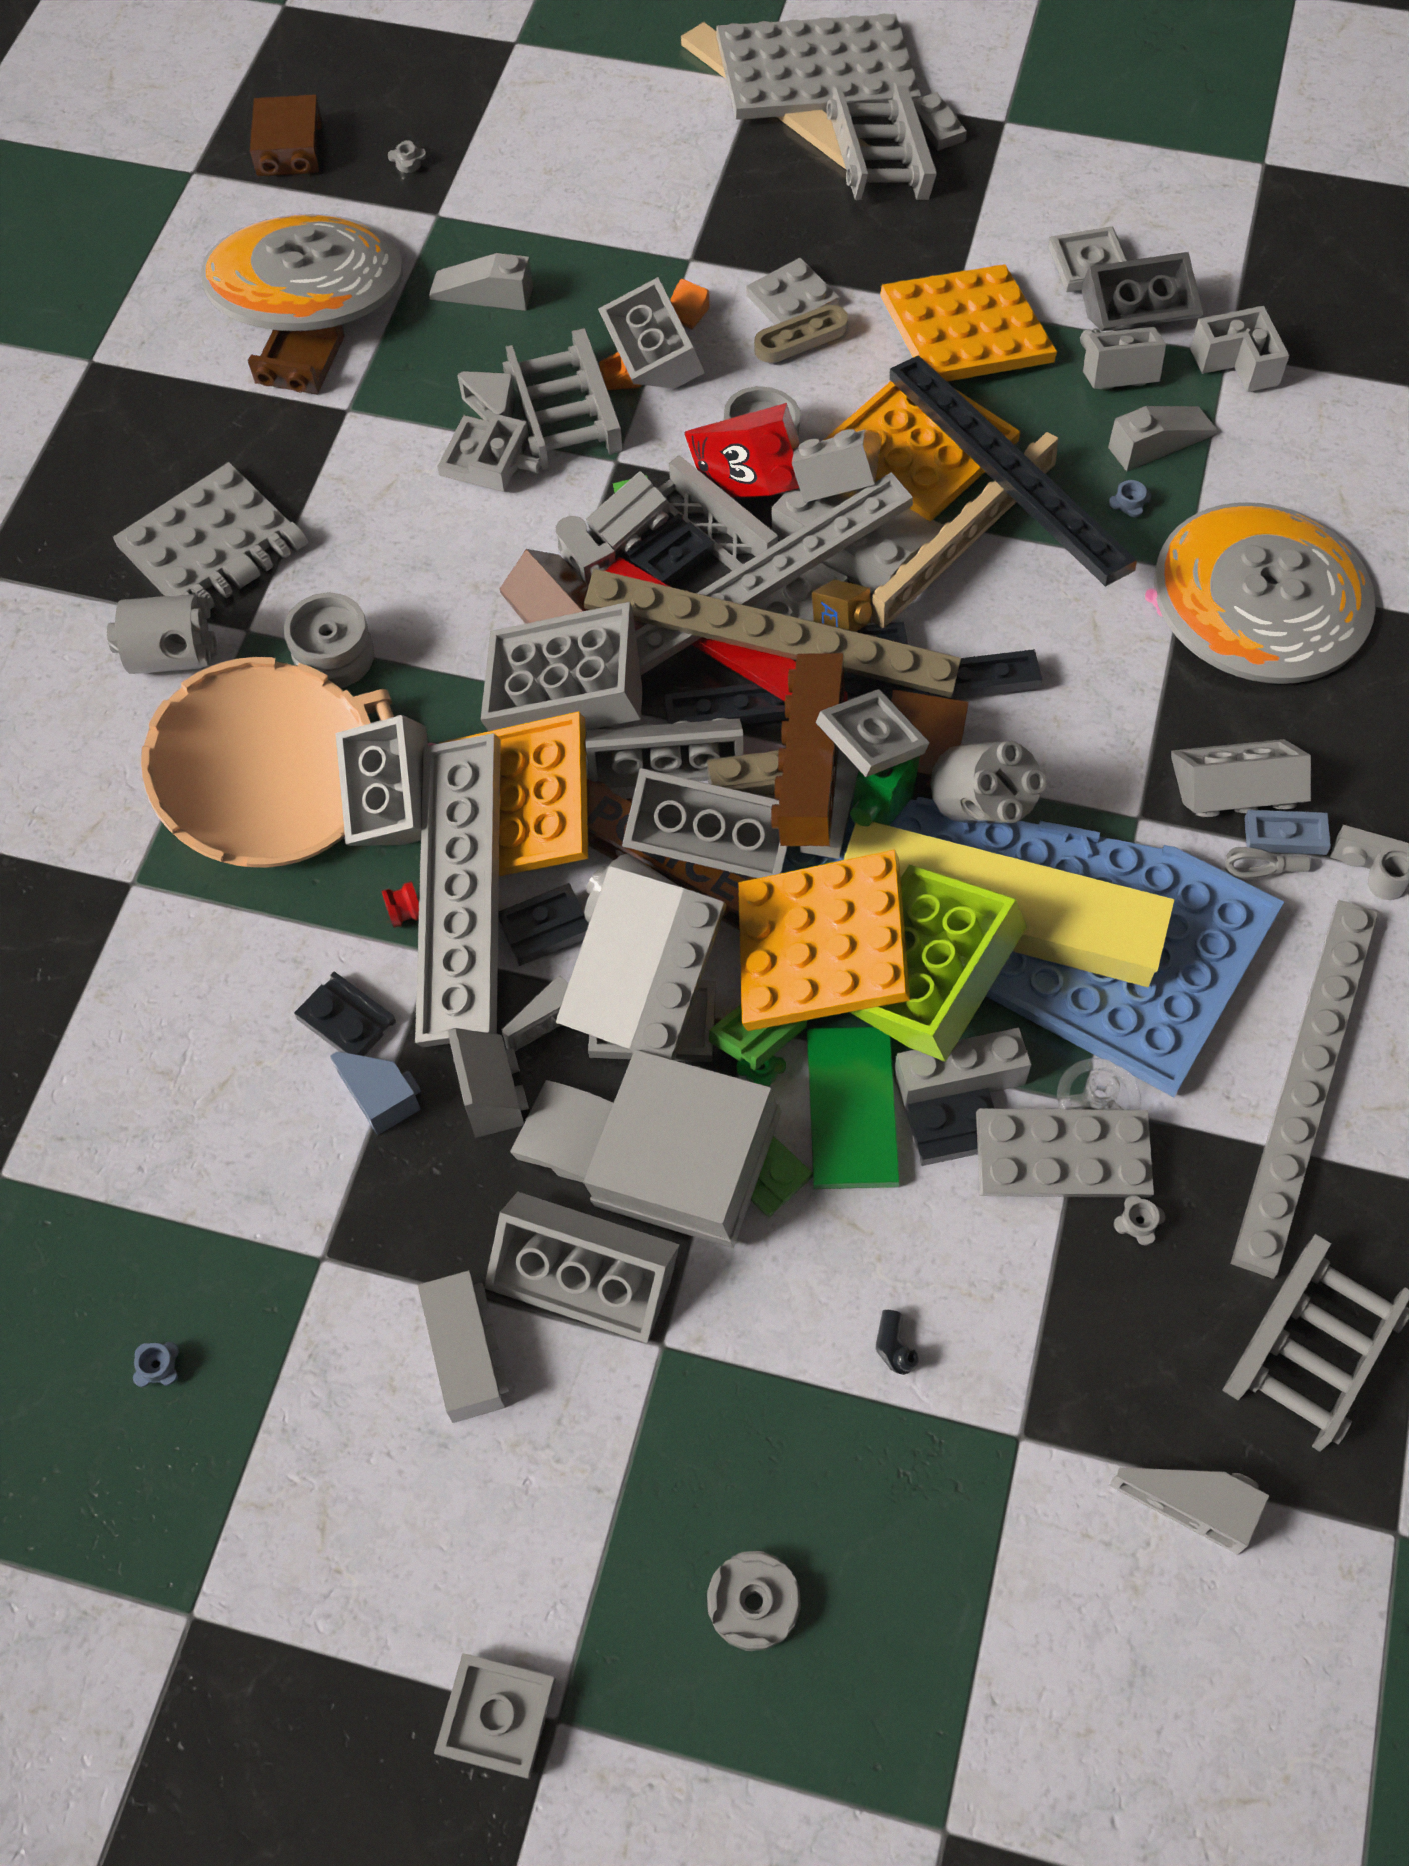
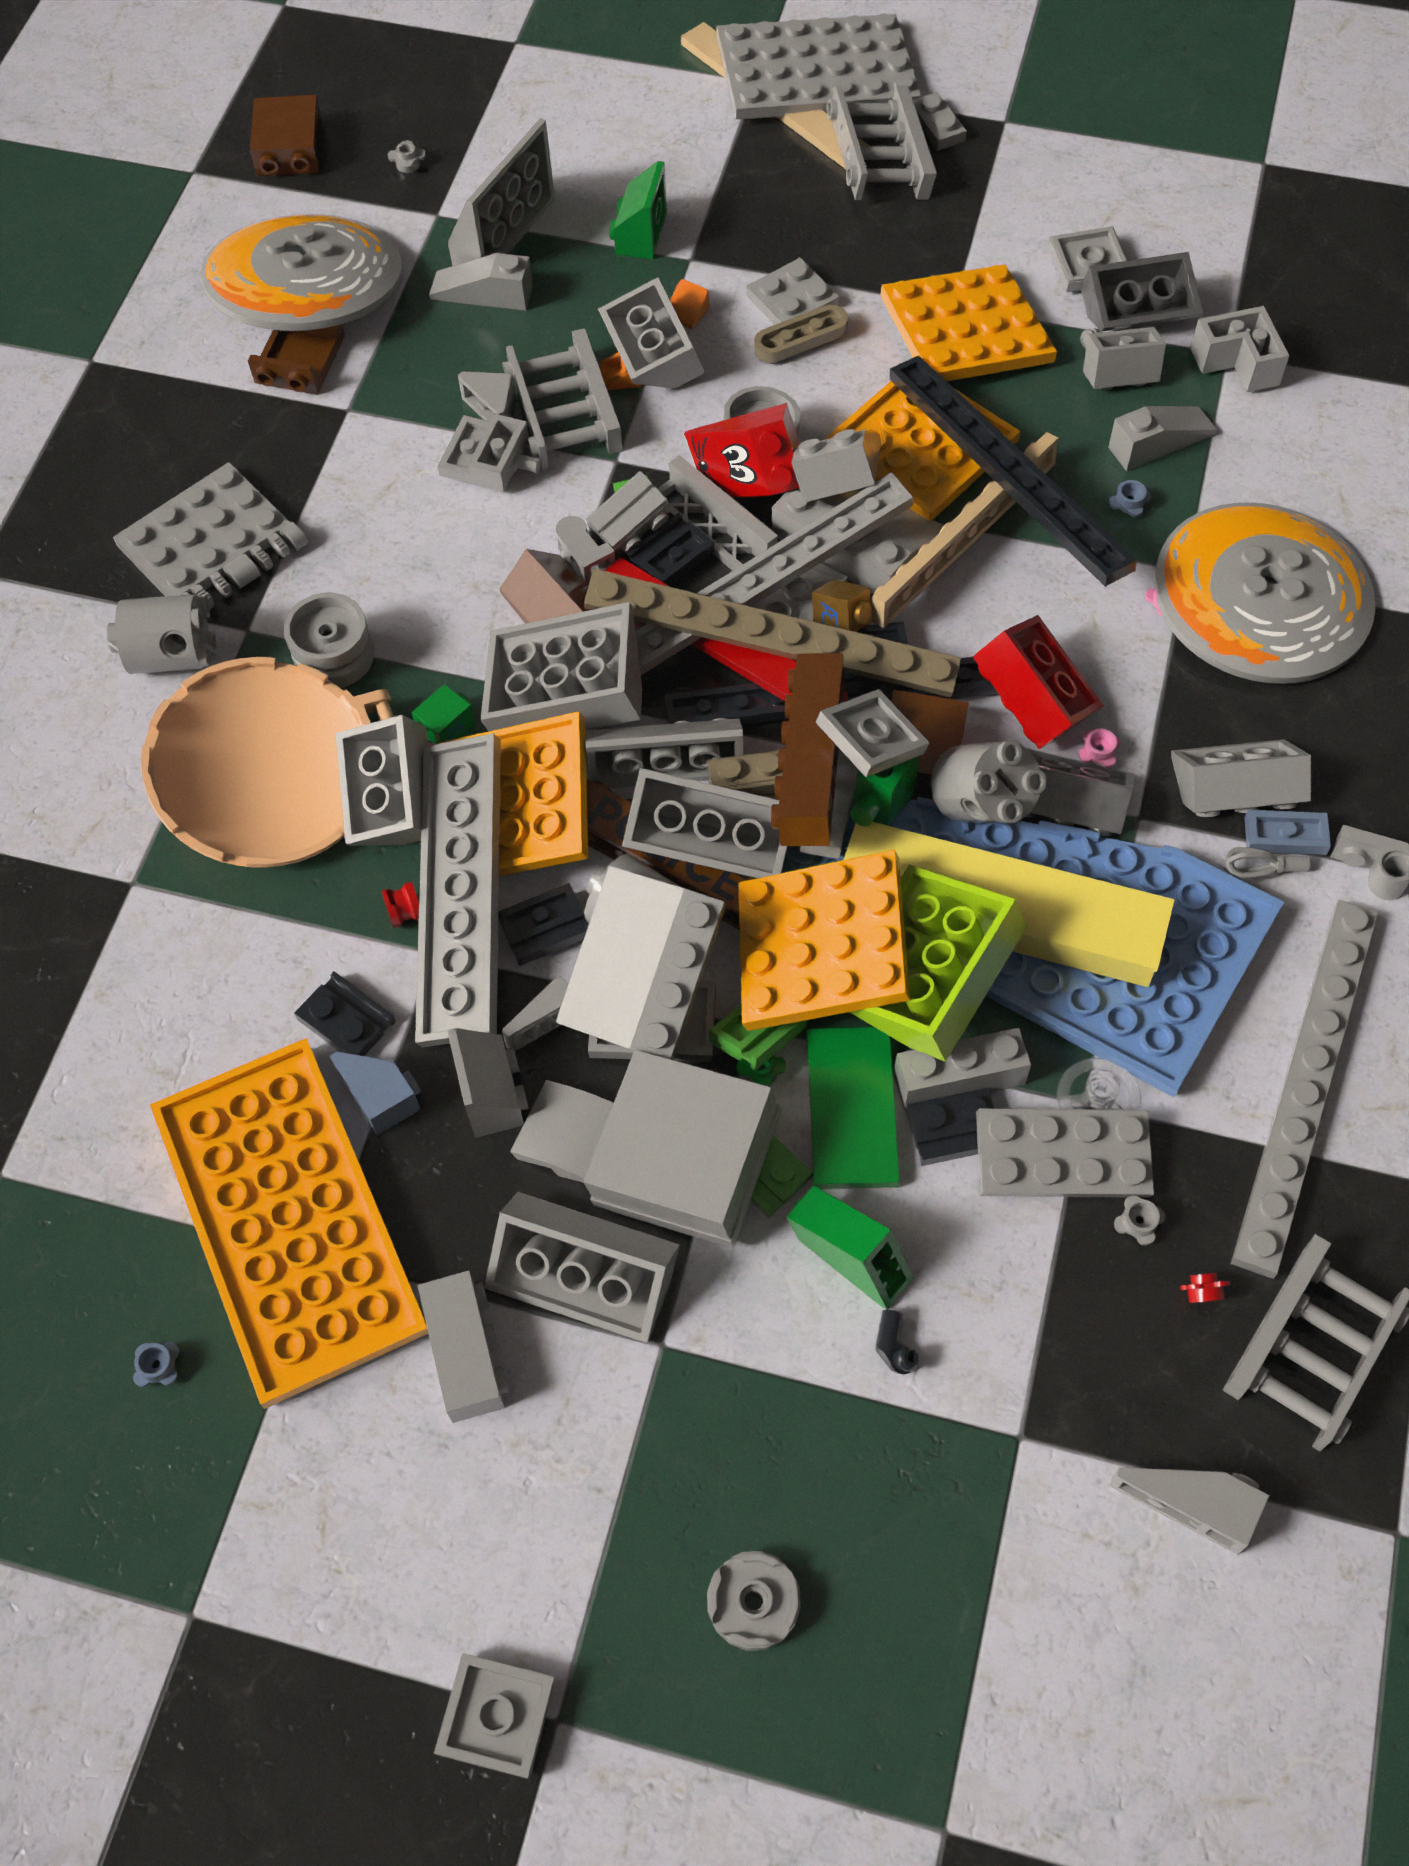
(287, 1223): none -> light orange plate
(445, 715): none -> green brick
(506, 201): none -> light grey slope
(641, 214): none -> green slope
(852, 1245): none -> green slope
(1037, 681): none -> red slope
(1083, 794): none -> flat silver slope
(1102, 739): none -> bright pink plate
(1205, 1288): none -> red plate

